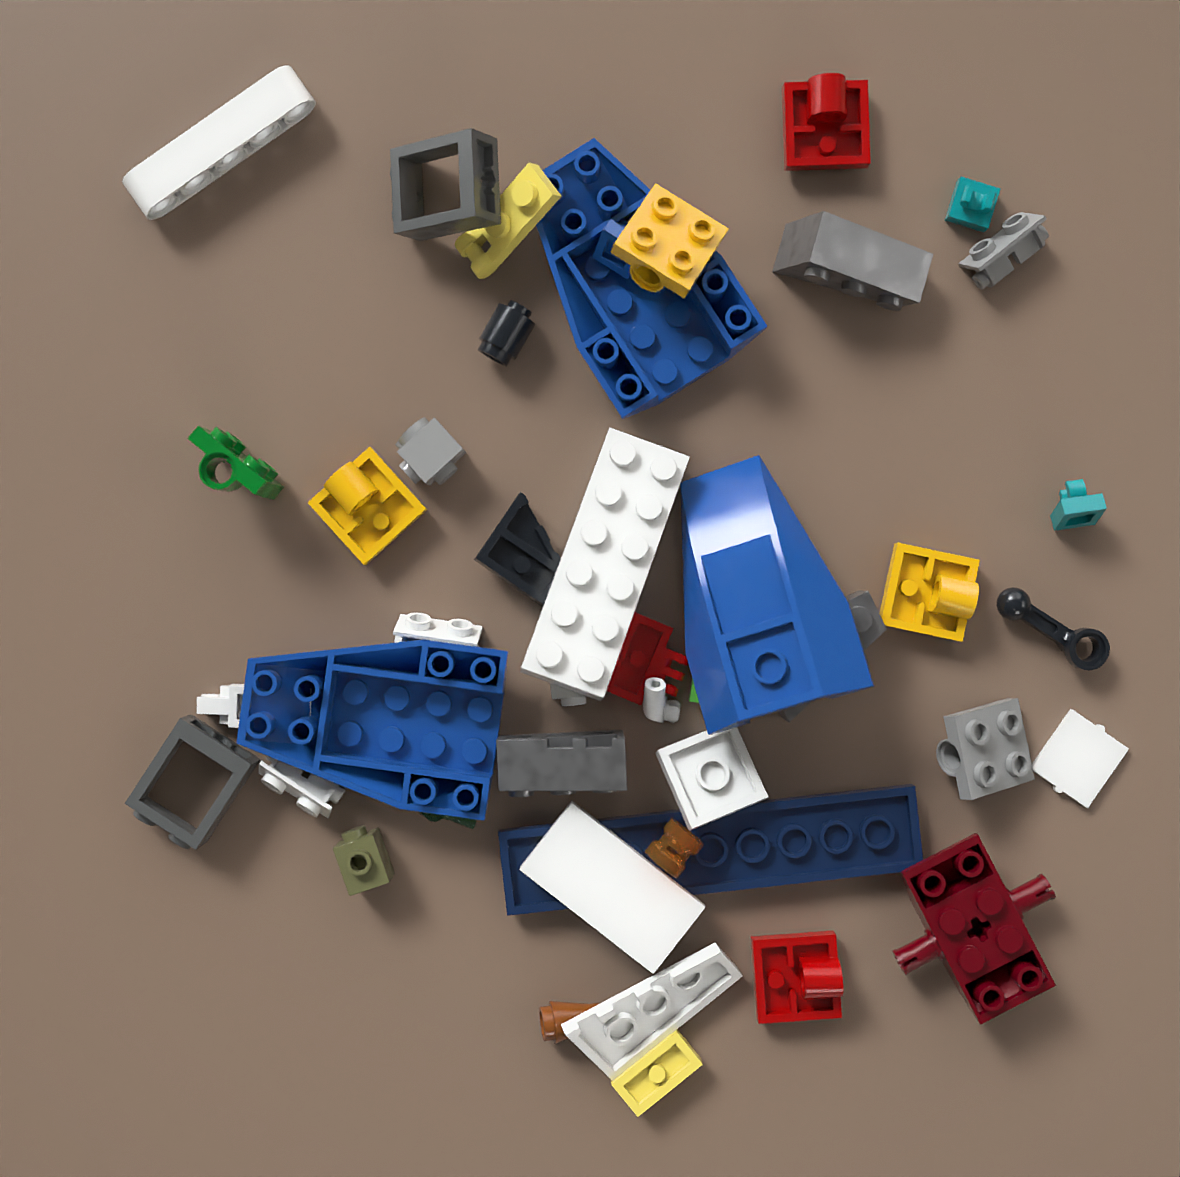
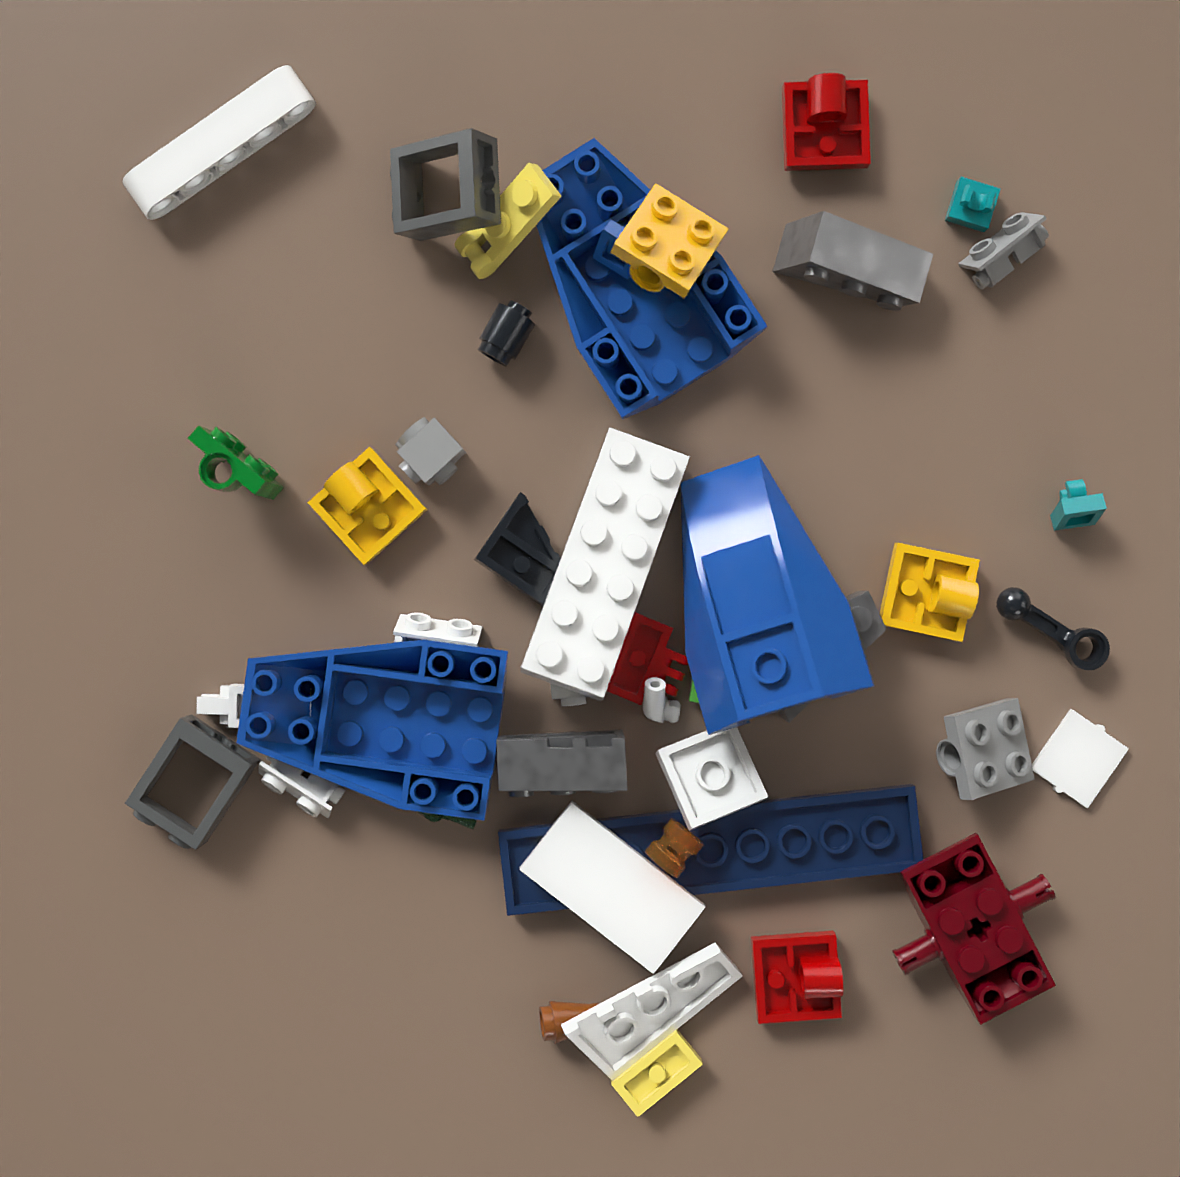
(363, 860): olive brick -> none

